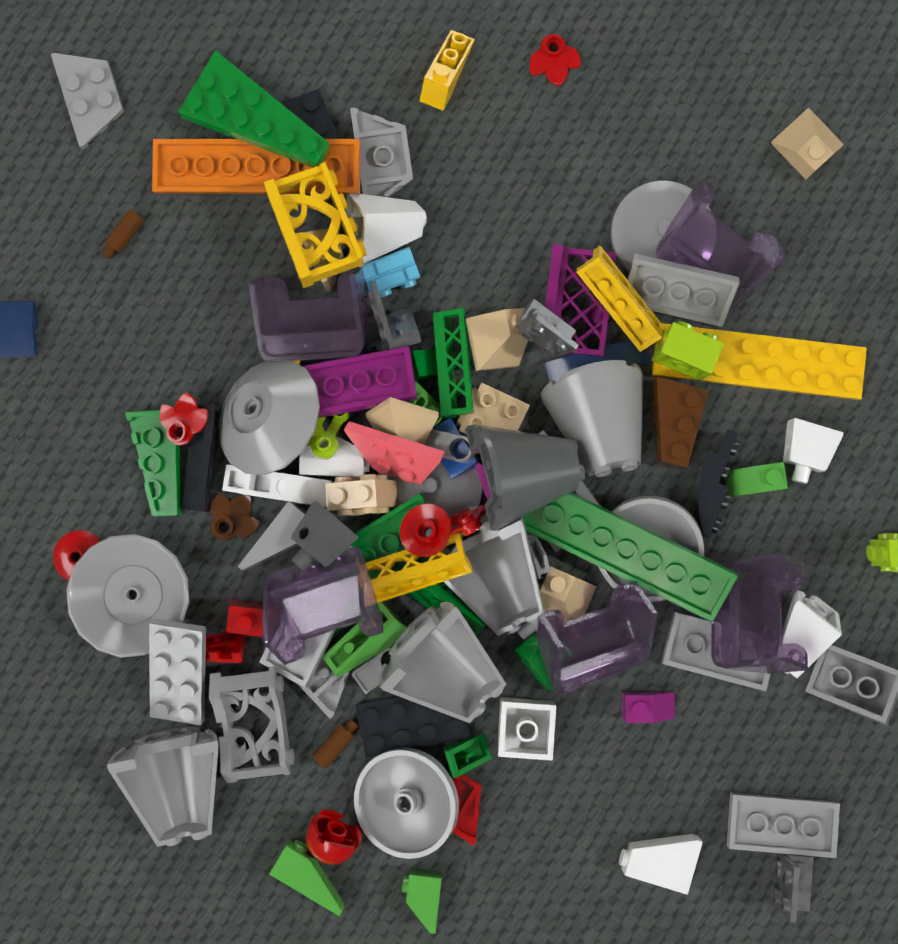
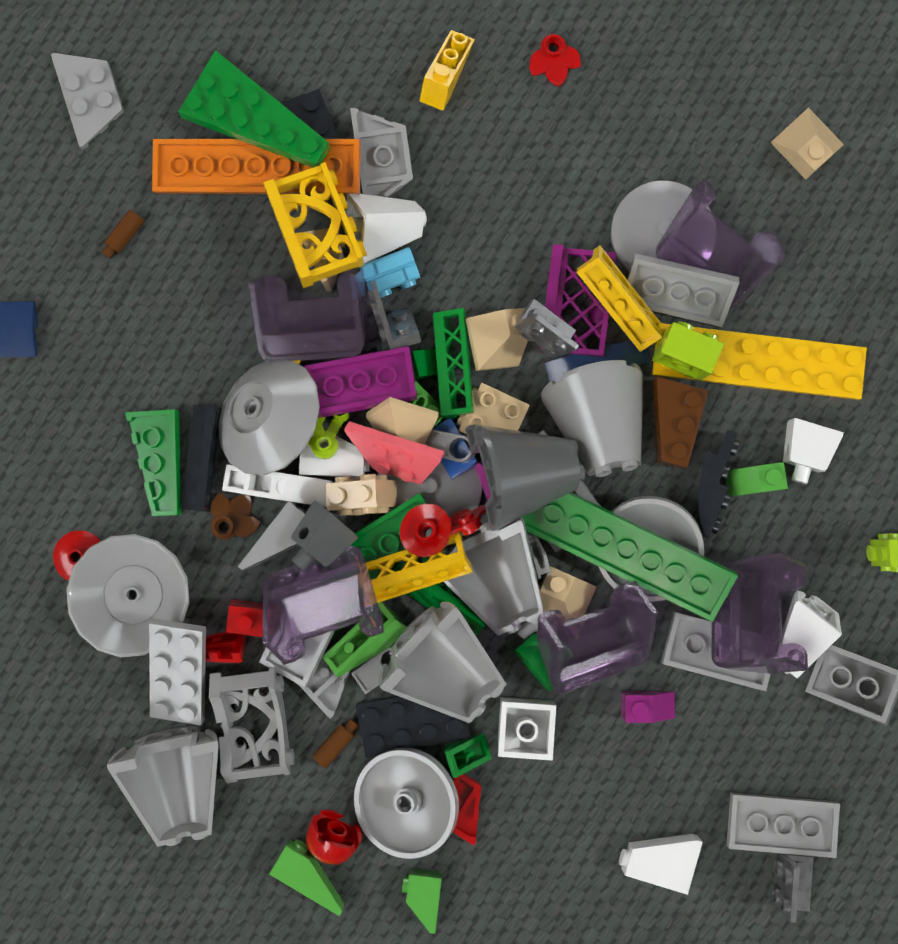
(183, 415): red plate -> none

